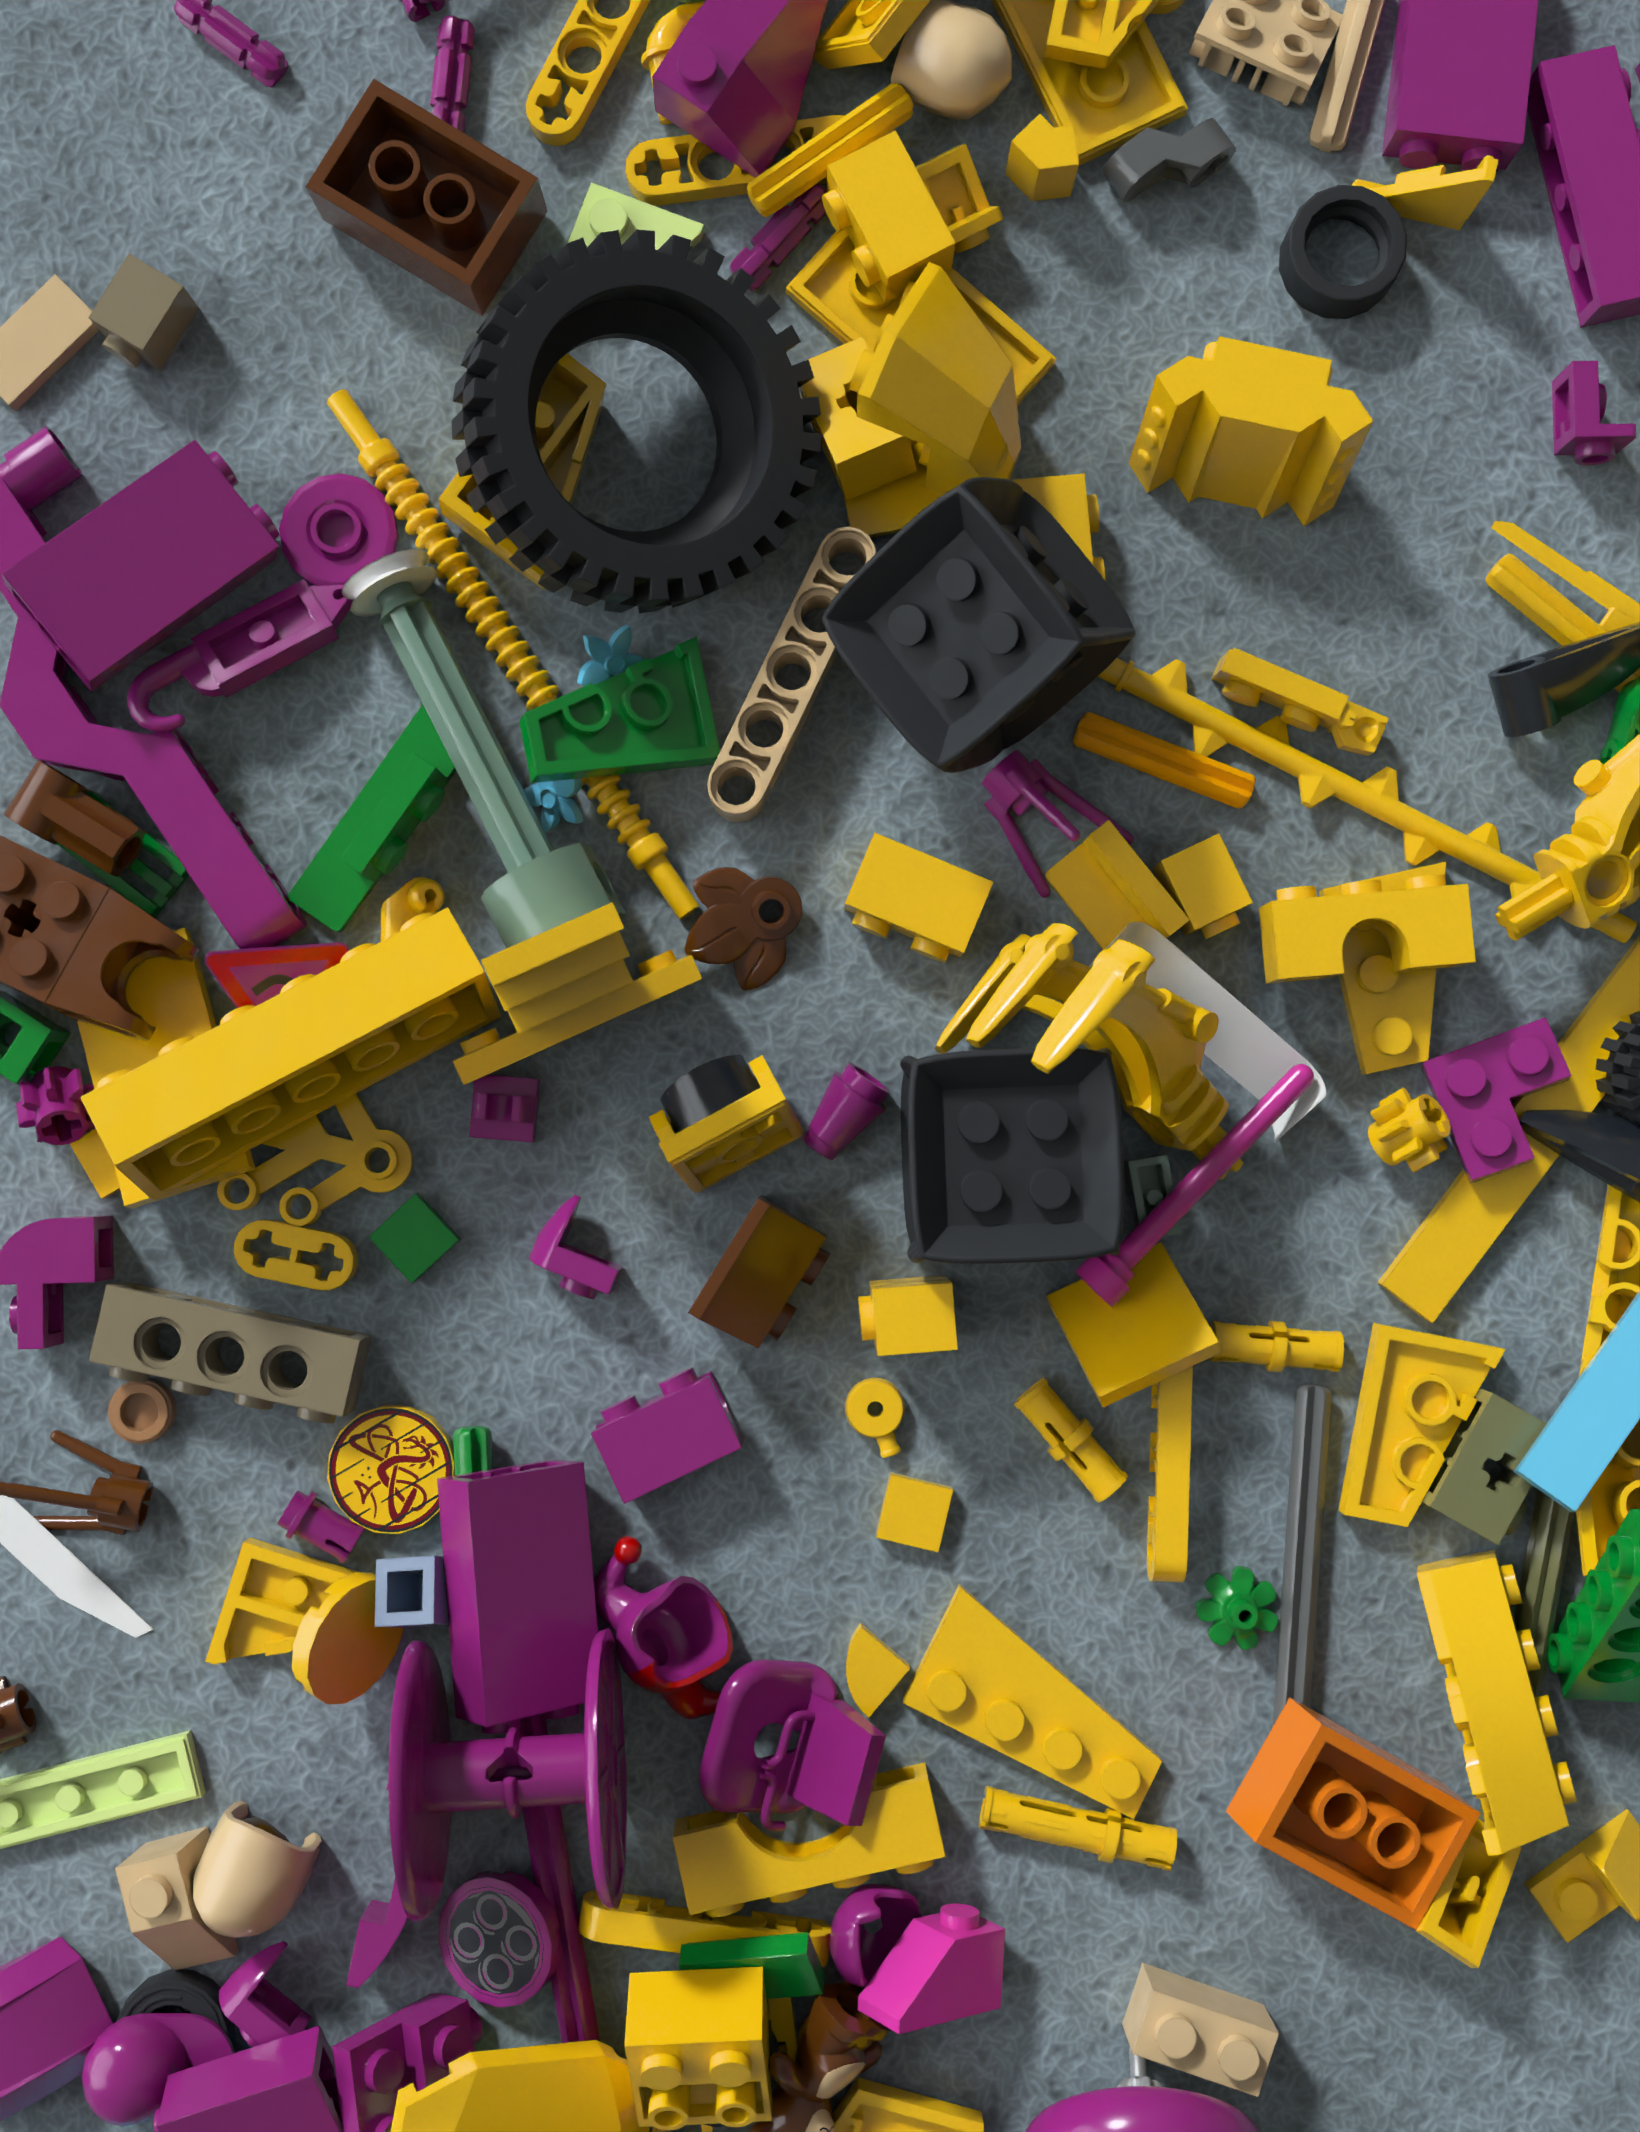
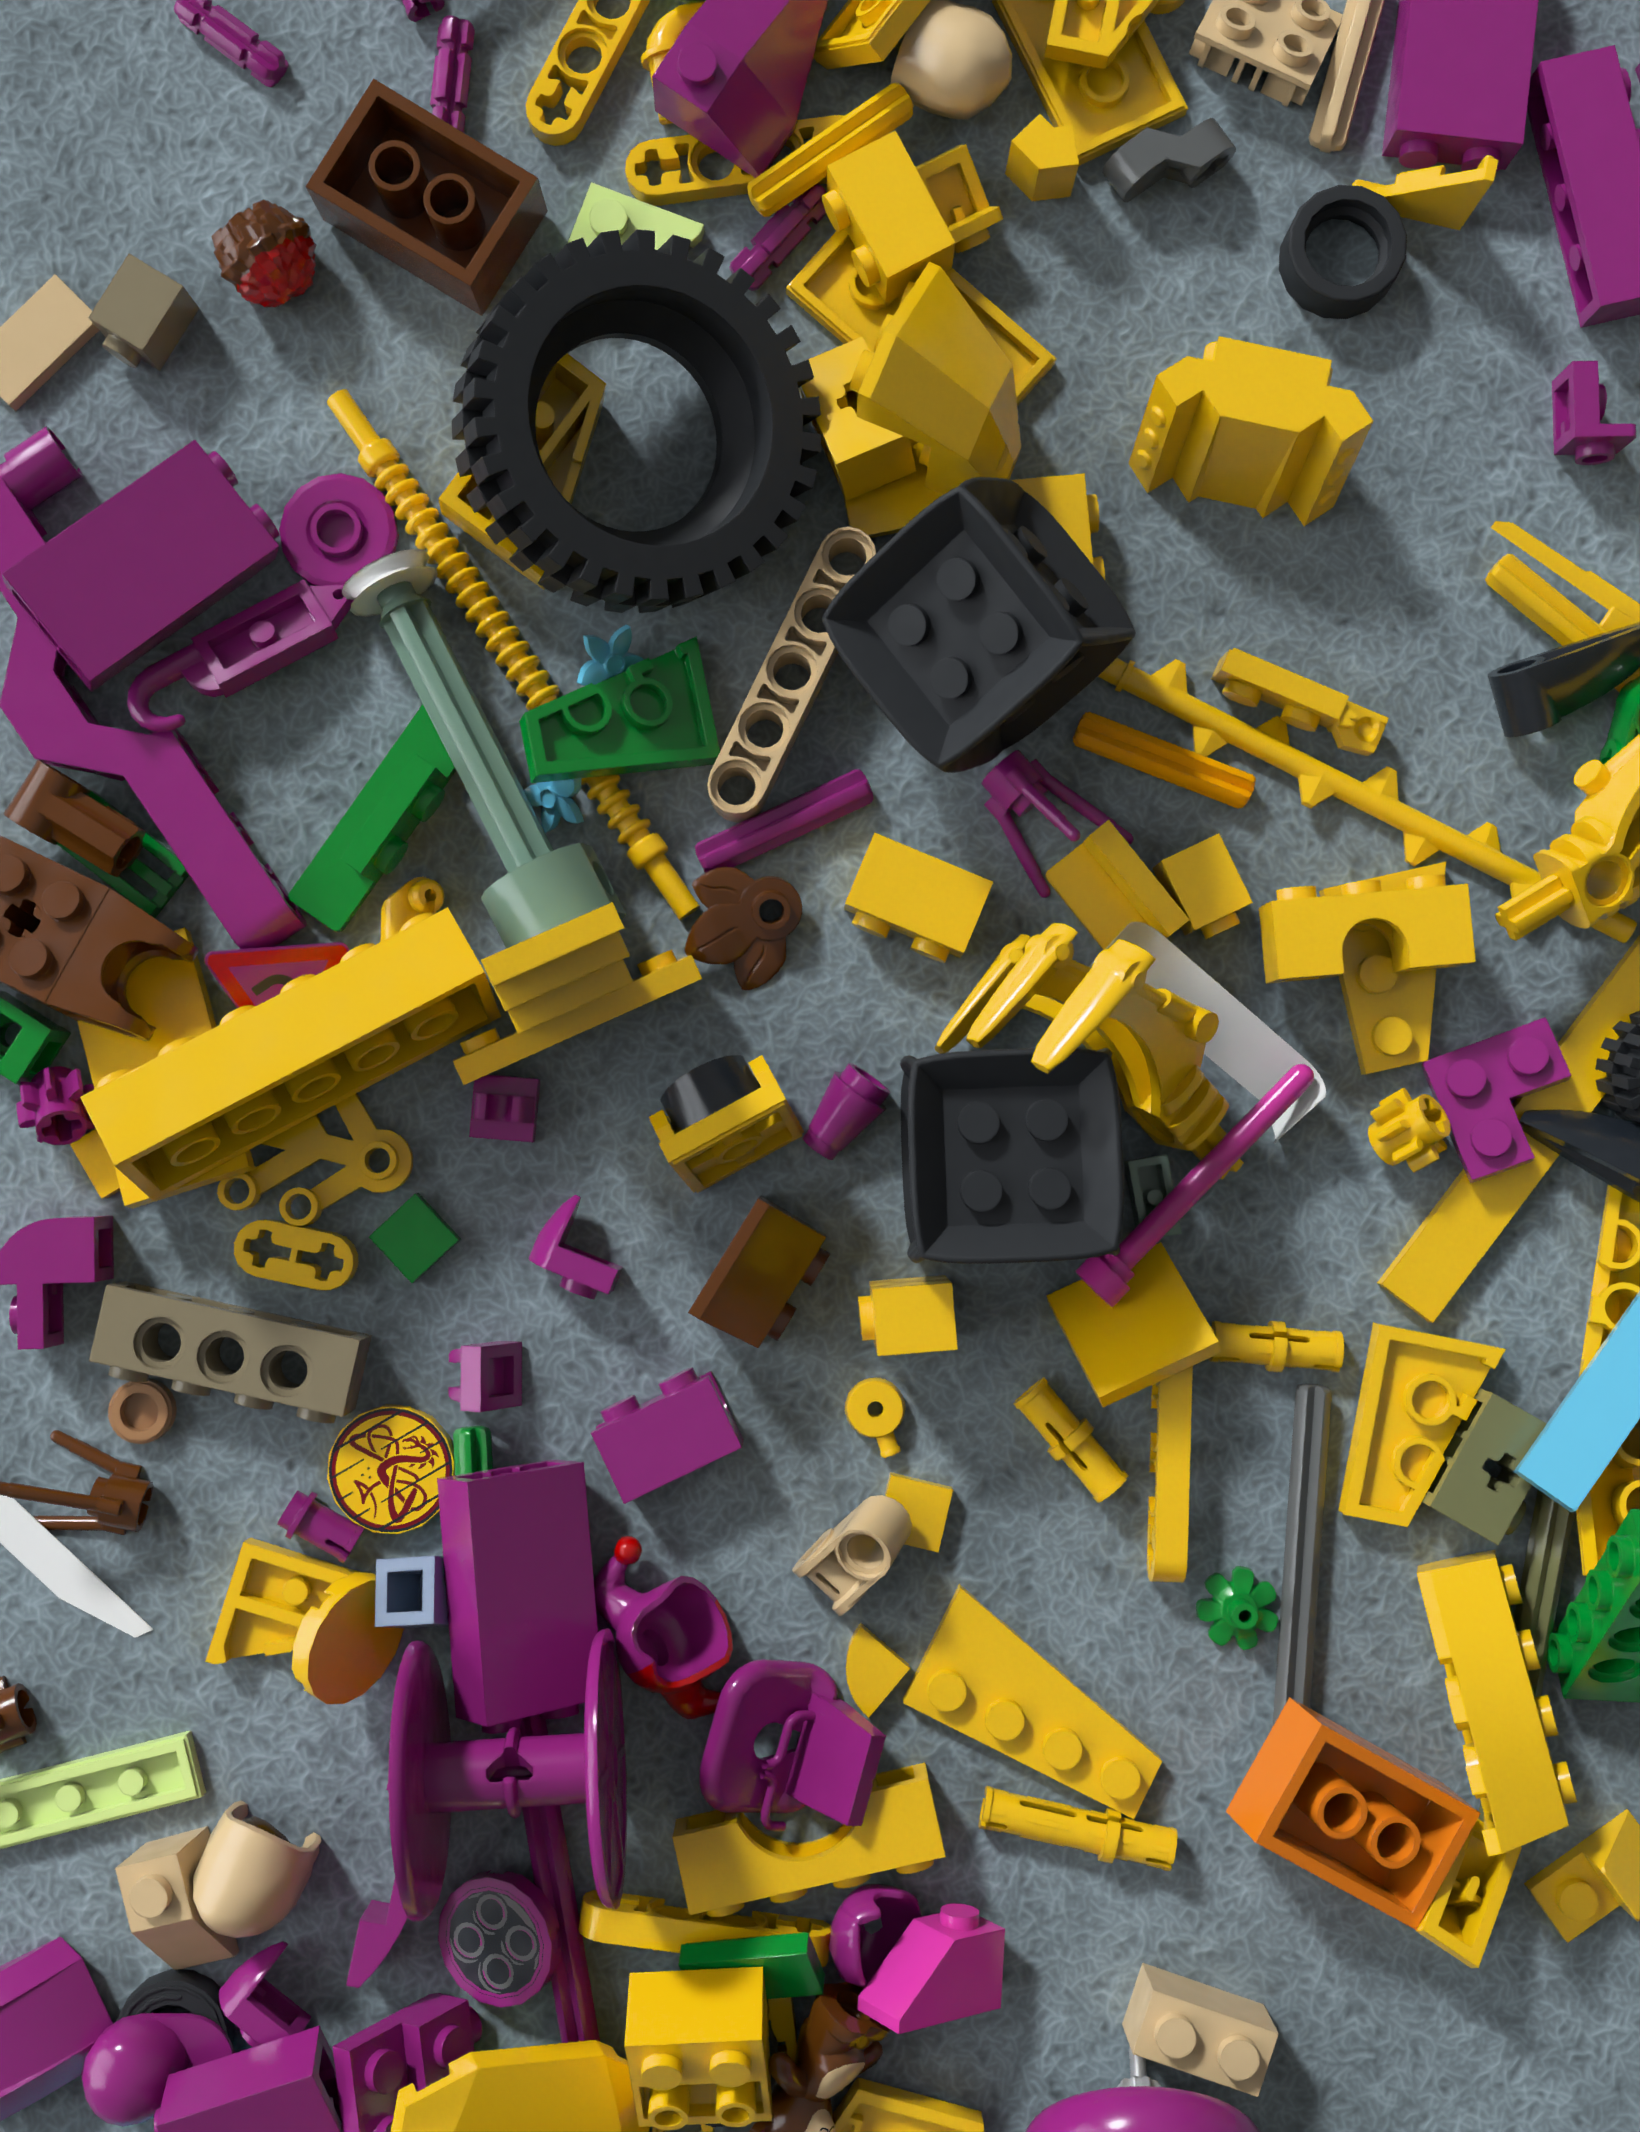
(266, 254): none -> piece
(488, 1376): none -> magenta tile
(785, 822): none -> magenta axle
(856, 1551): none -> tan piece

